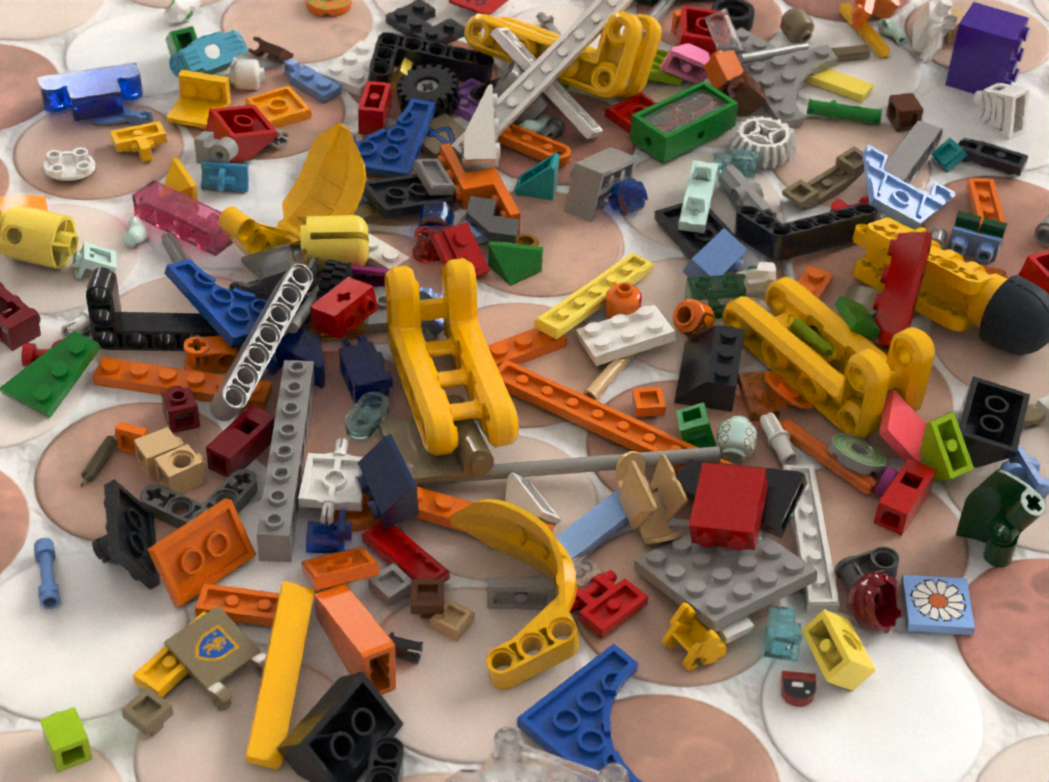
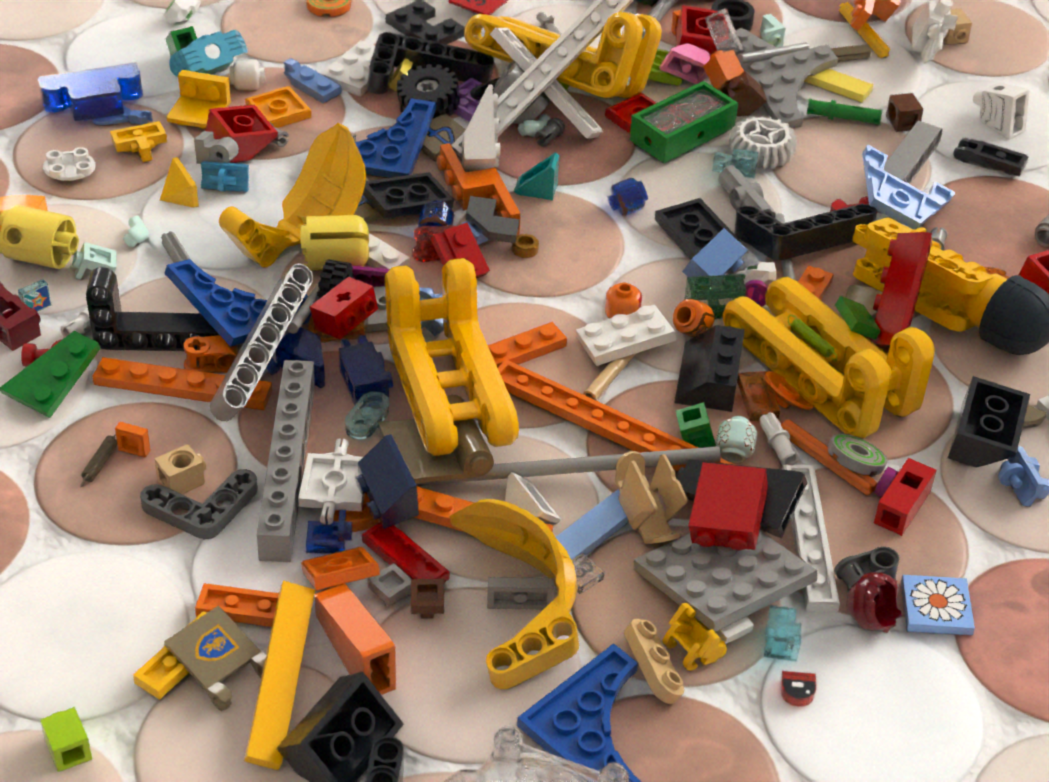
(36, 295): none -> tile
(48, 590): medium blue bar -> none
(129, 535): black plate -> none
(147, 712): dark tan tile -> none
(153, 446): tan brick -> none
(180, 401): dark red brick -> none
(181, 215): clear pink brick -> none
(202, 552): orange plate -> none
(241, 441): dark red brick -> none
(269, 268): dark grey piece -> none
(274, 52): reddish brown plate -> none
(374, 107): red brick -> none
(402, 646): black pin -> none
(434, 177): light grey tile -> none
(453, 621): tan tile -> none
(514, 261): green slope -> none
(534, 144): orange plate -> none
(591, 296): light yellow tile -> none
(593, 181): light grey wedge -> none
(612, 608): red plate -> none
(648, 401): orange plate -> none
(654, 660): none -> tan plate
(698, 197): light aqua hinge -> none
(756, 291): none -> magenta tile
(772, 30): none -> light aqua bracket
(797, 25): dark tan head -> none
(830, 183): dark tan slope -> none
(838, 650): light yellow brick -> none
(892, 30): light aqua arm -> none
(901, 427): coral tile -> none
(945, 448): lime slope -> none
(949, 154): teal tile -> none
(982, 246): medium blue hips -> none
(984, 199): orange plate -> none
(987, 48): dark purple container -> none
(998, 514): dark green panel -> none

